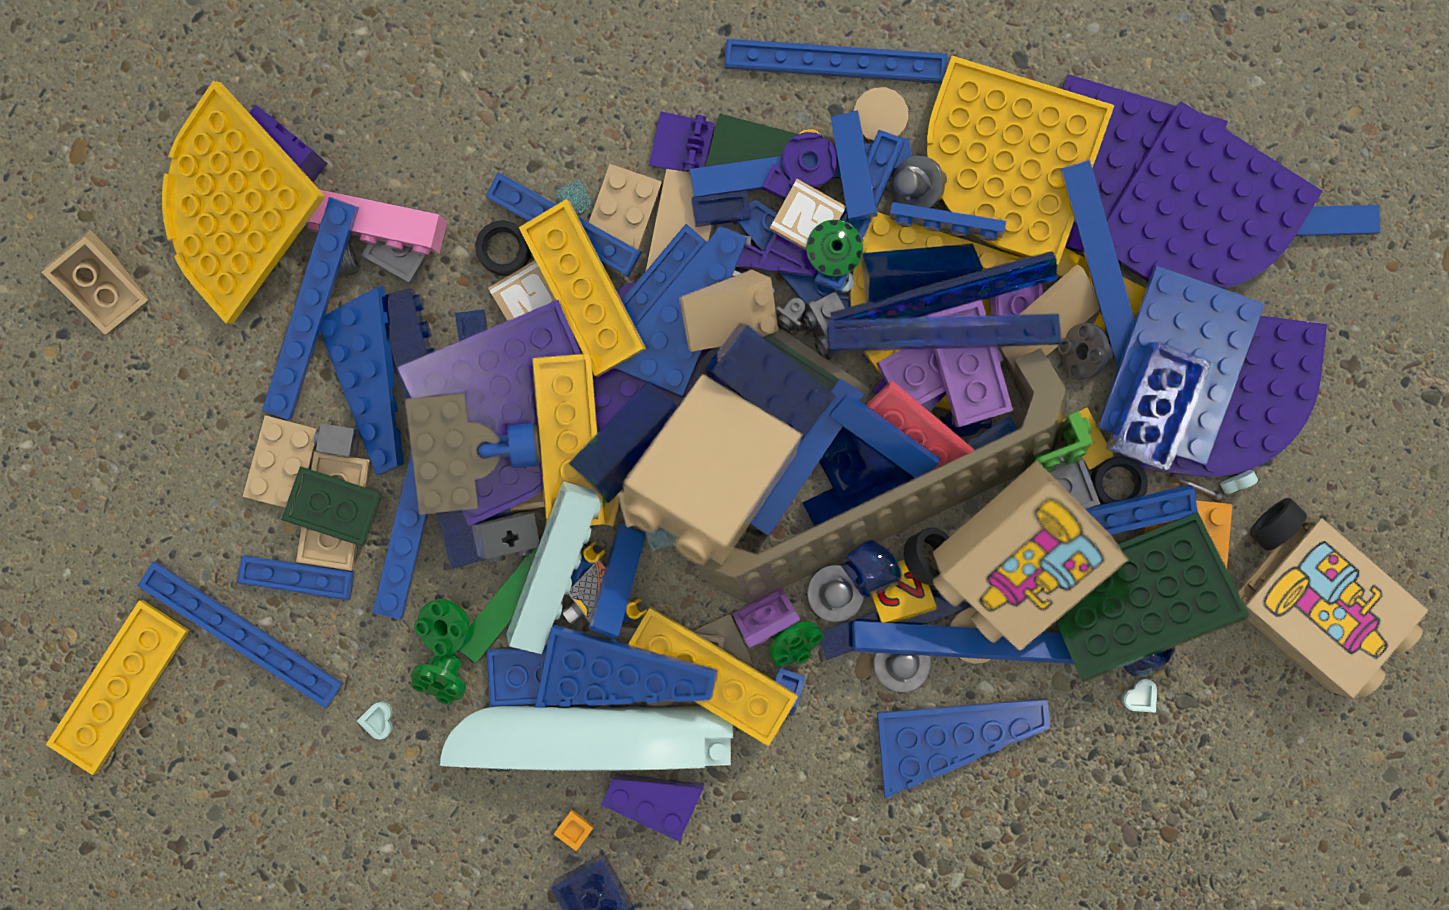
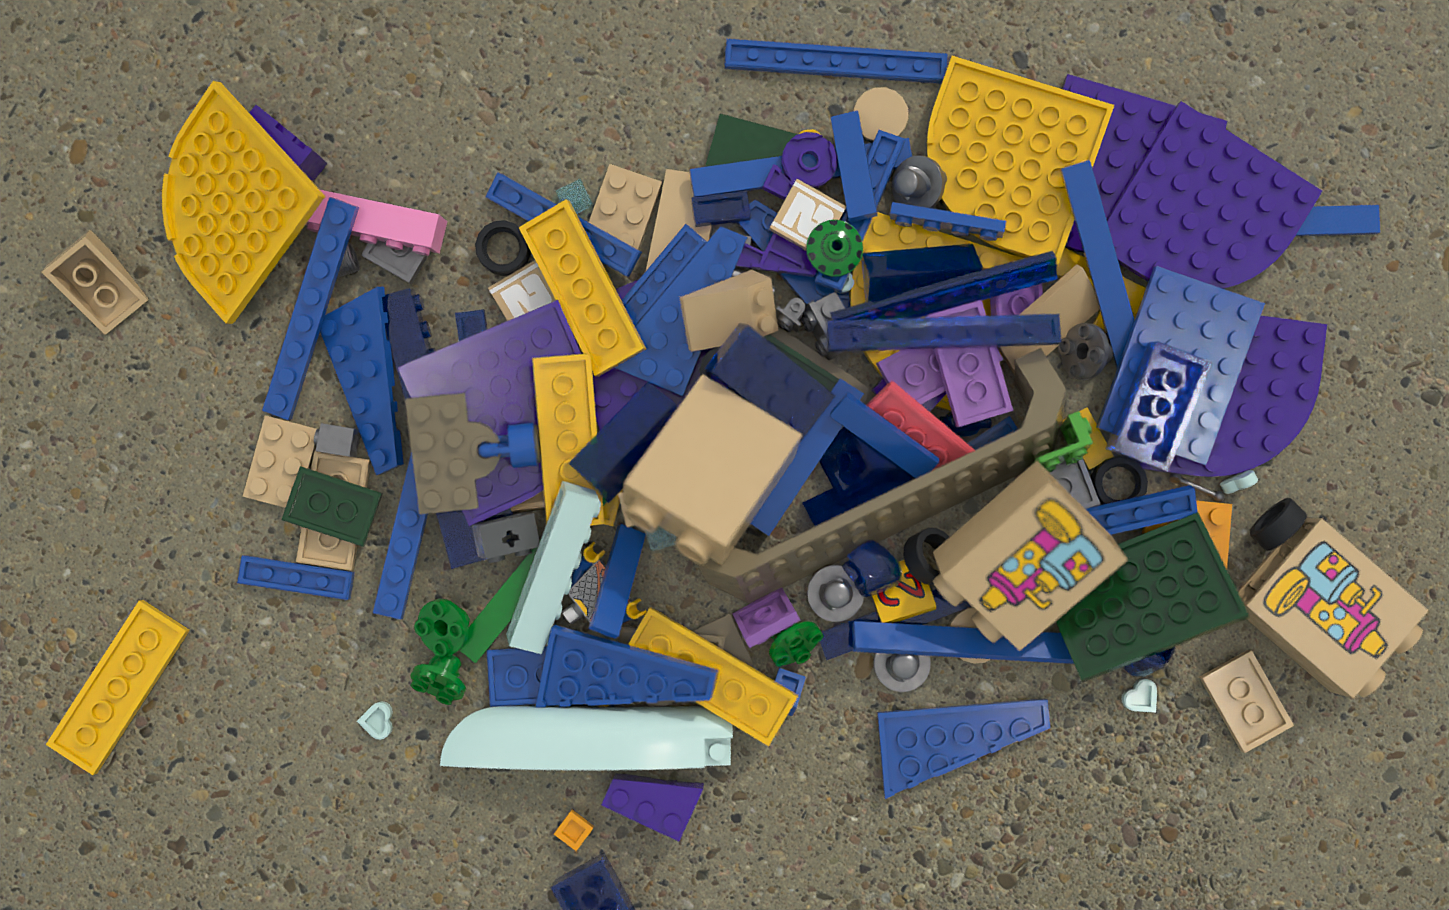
(240, 634): blue plate -> none
(681, 142): dark purple hinge -> none
(1246, 701): none -> tan plate

